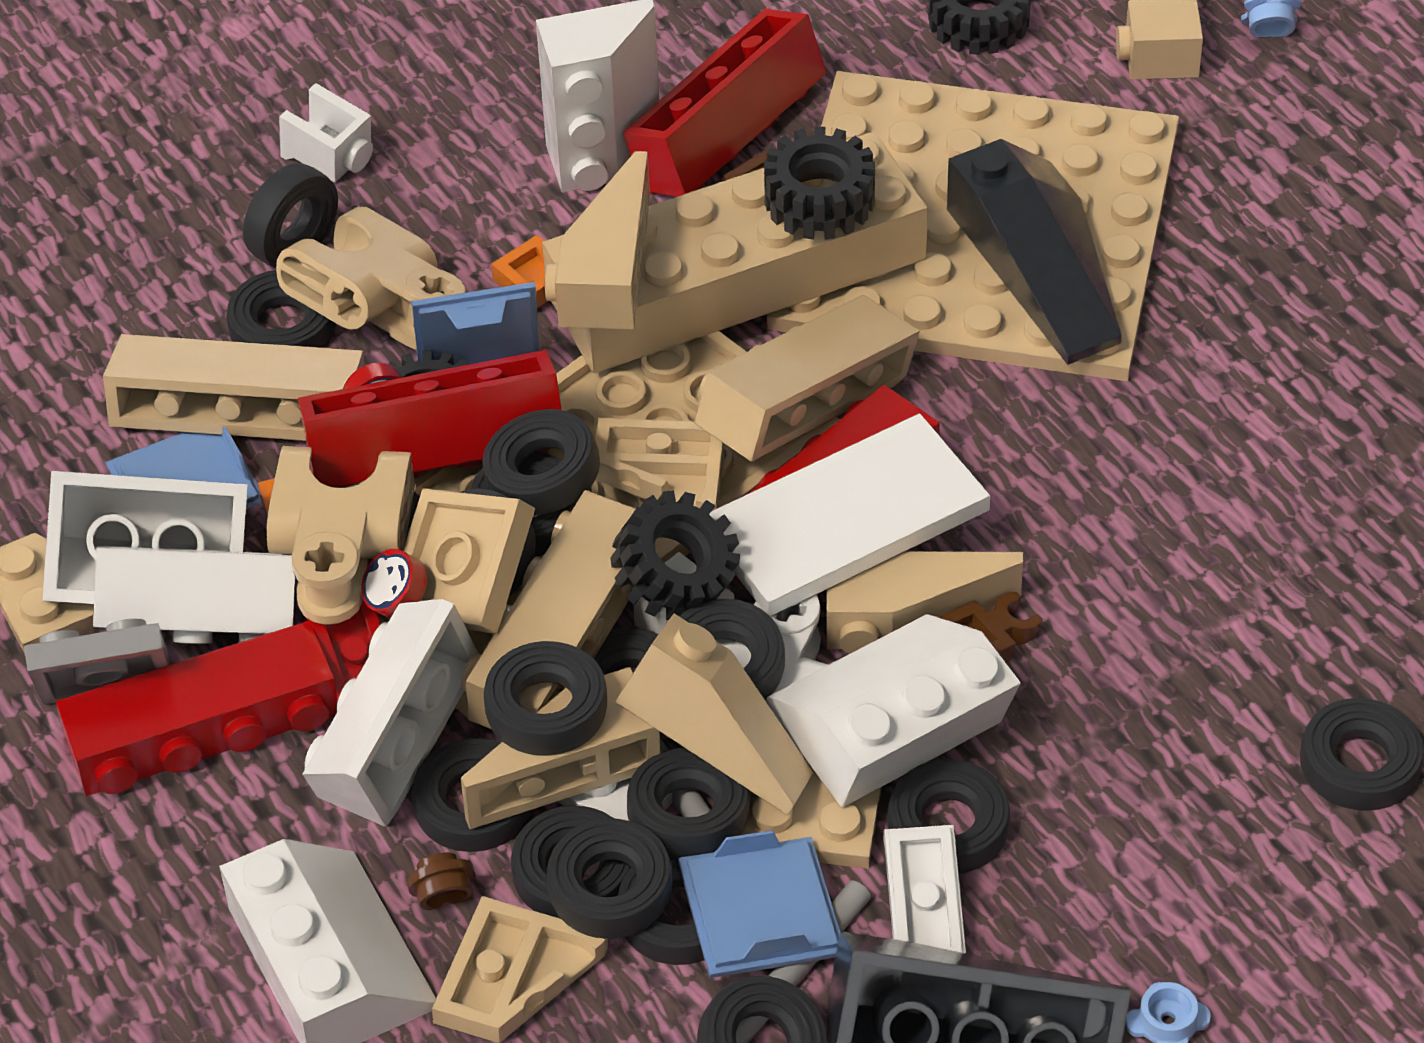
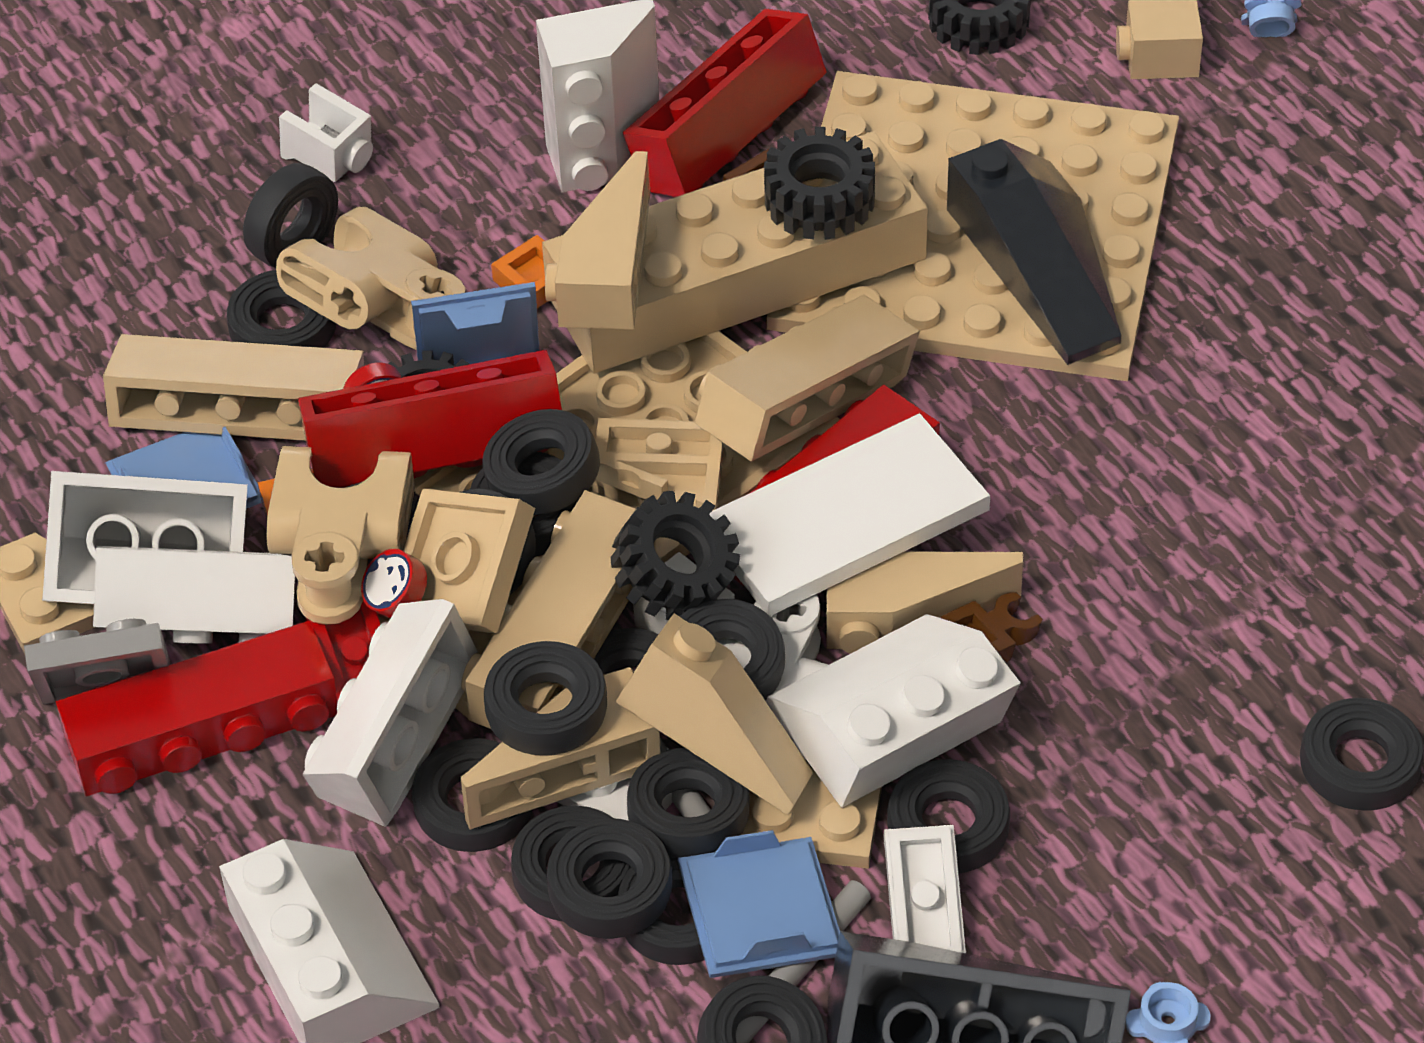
(441, 880): reddish brown plate -> none
(510, 969): tan wing -> none

